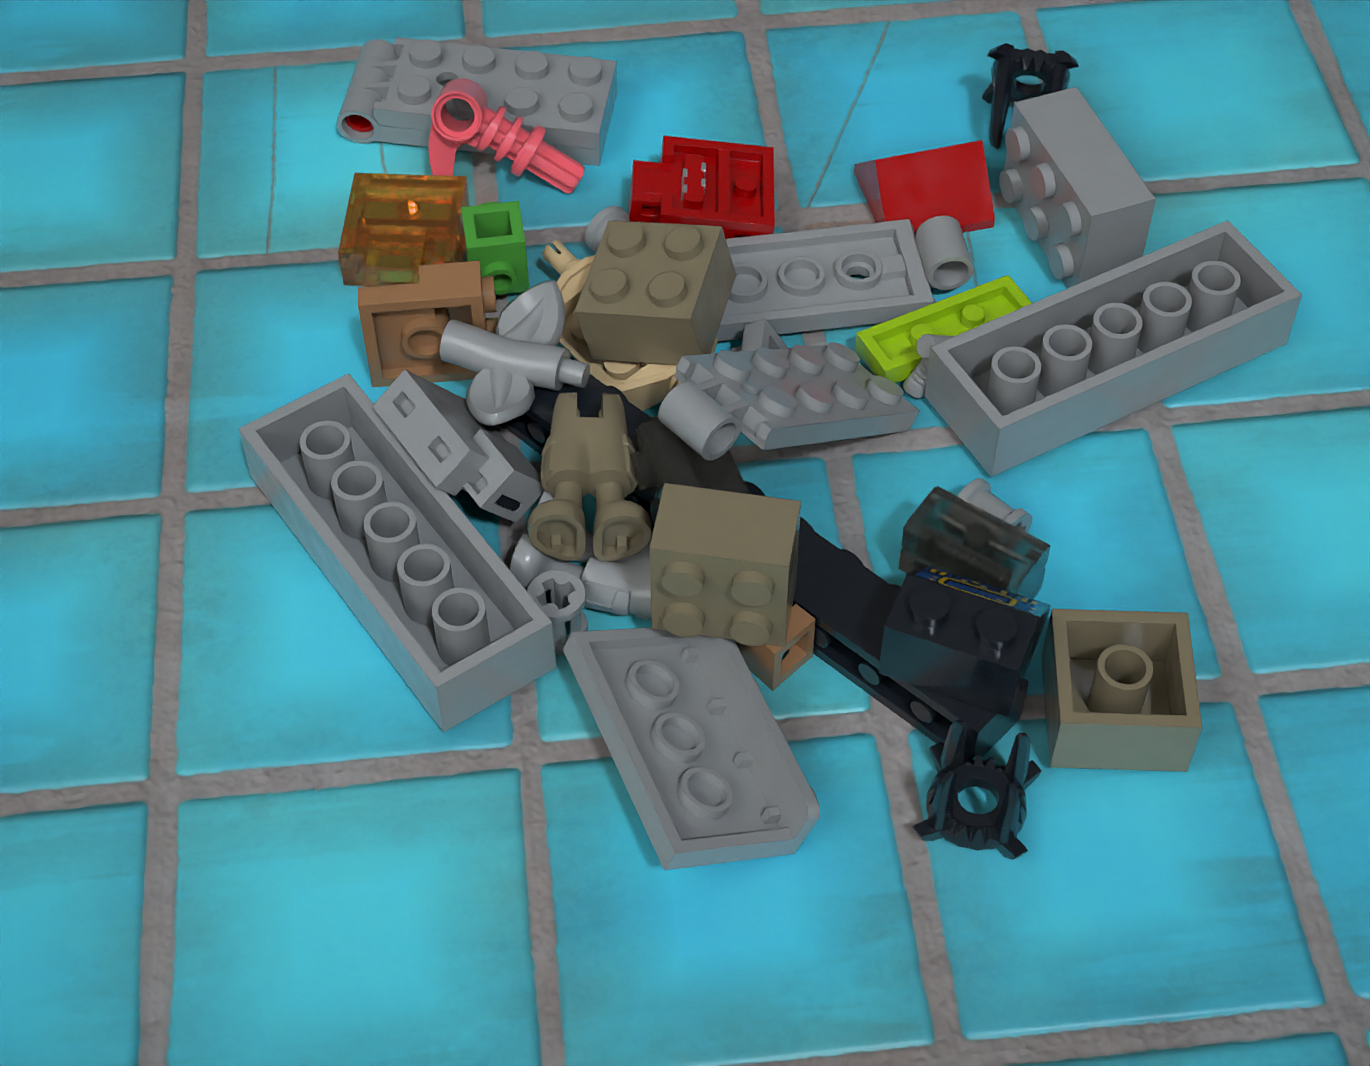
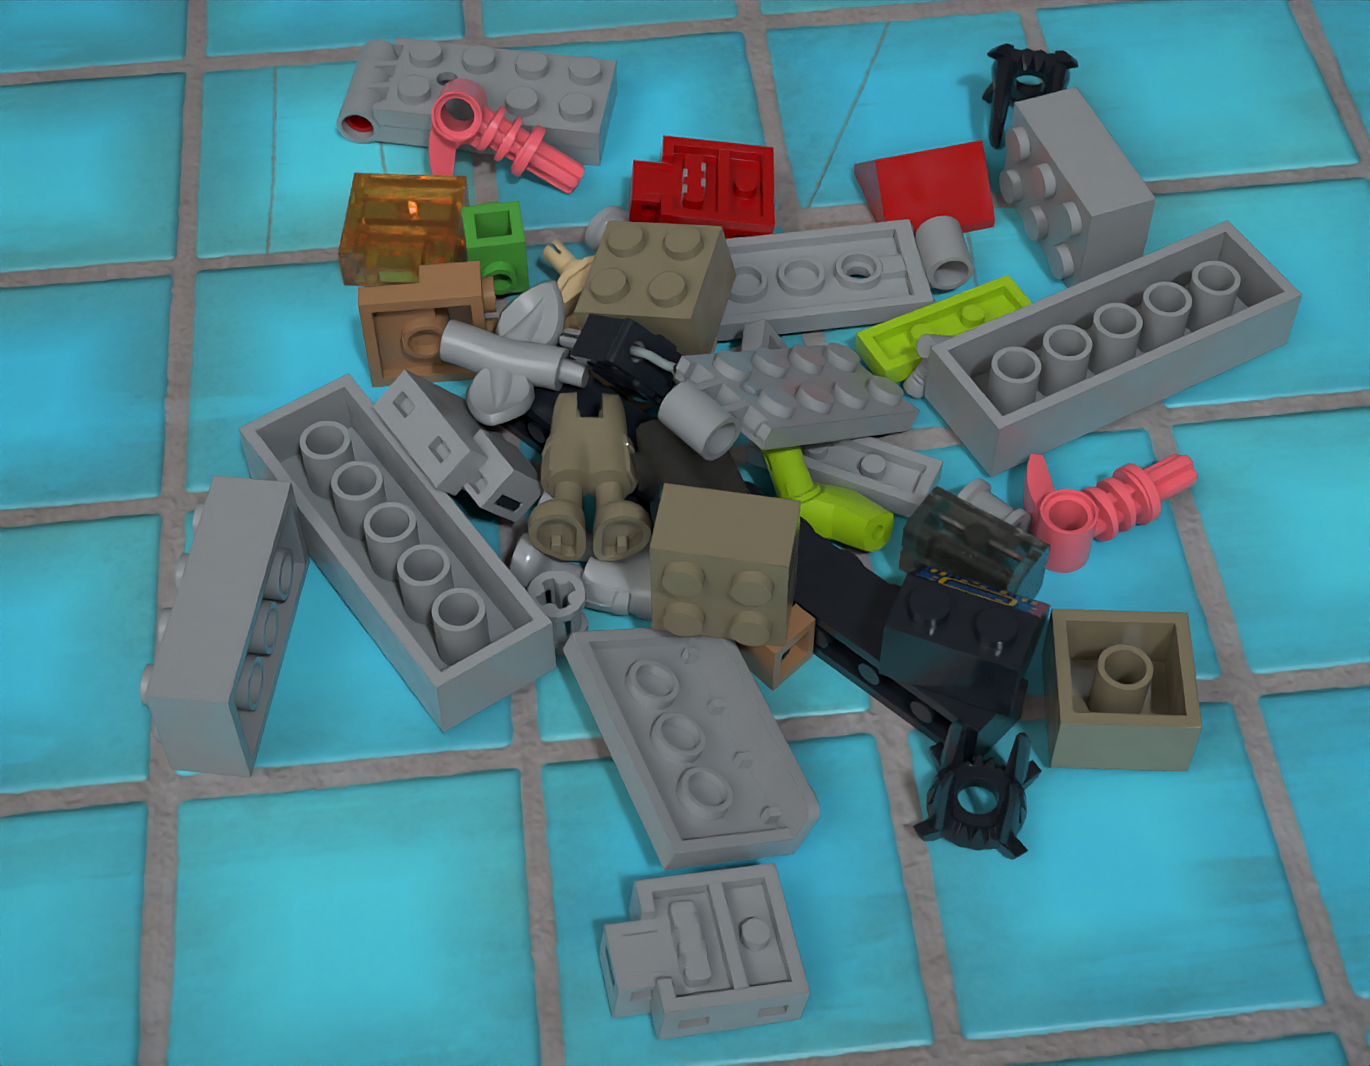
(227, 627): none -> light grey brick
(626, 356): none -> black piece
(706, 953): none -> light grey piece
(830, 509): none -> lime arm
(874, 468): none -> light grey plate
(1073, 517): none -> coral piece

